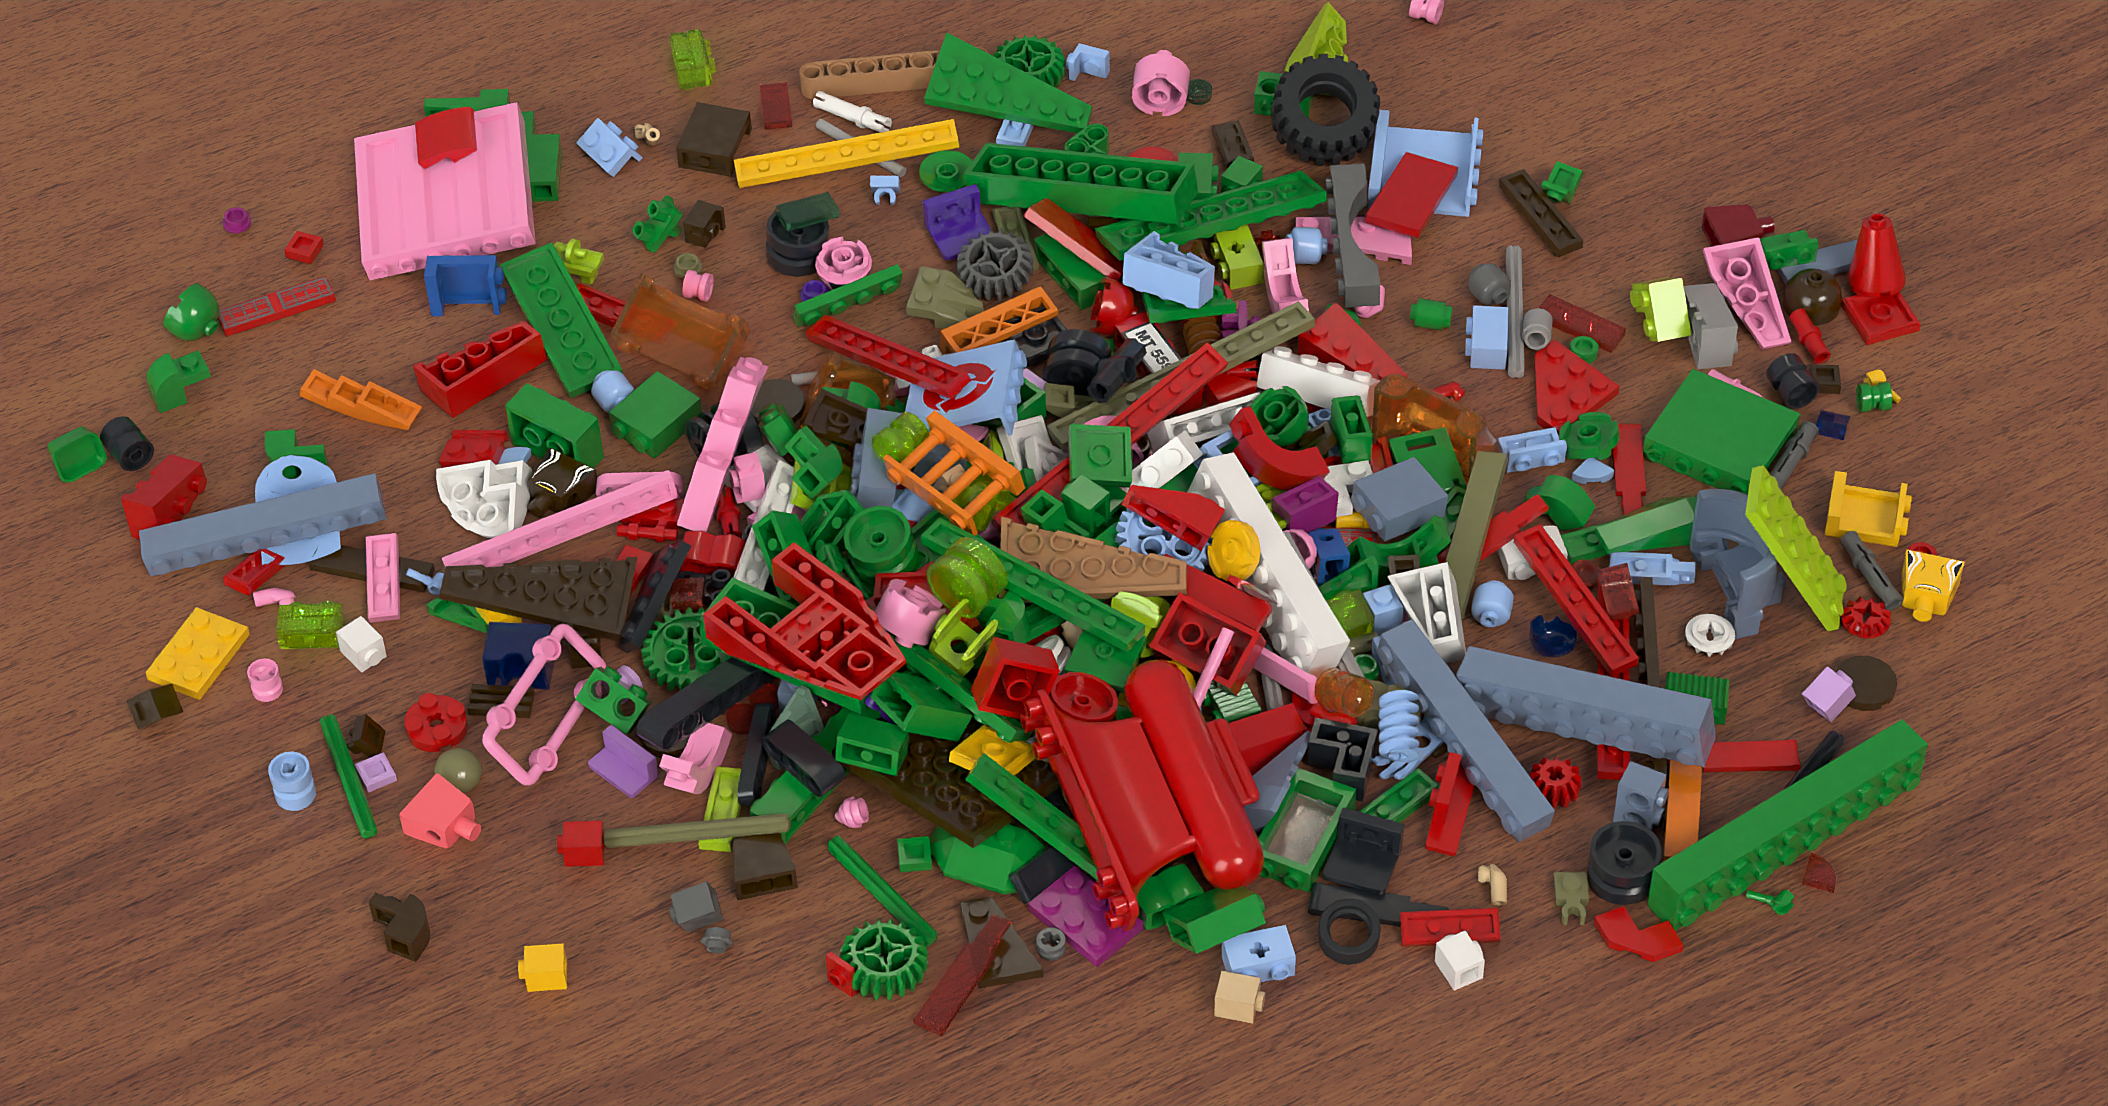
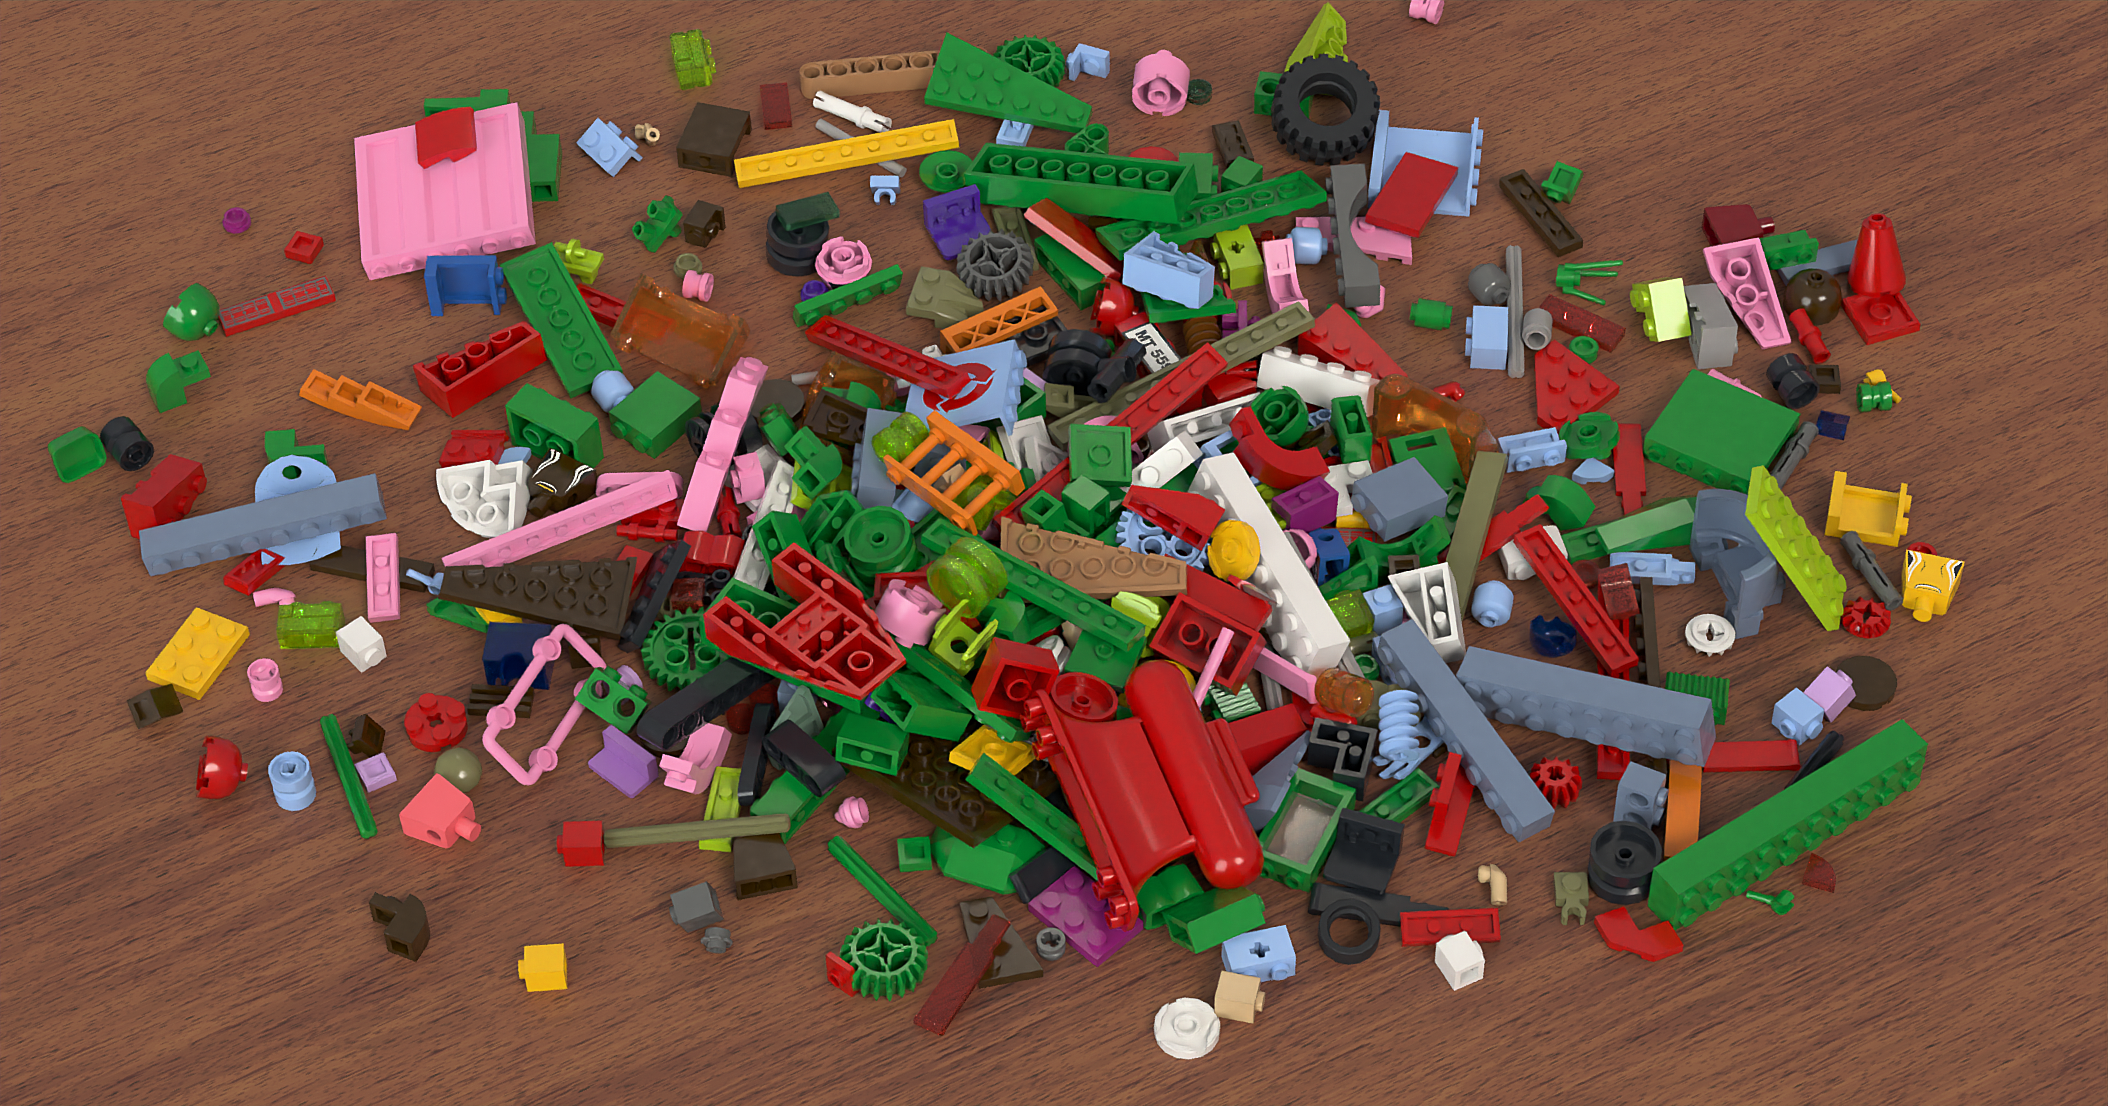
(219, 769): none -> red cylinder
(1187, 1028): none -> white tile
(1570, 276): none -> green plant
(1798, 716): none -> light blue brick

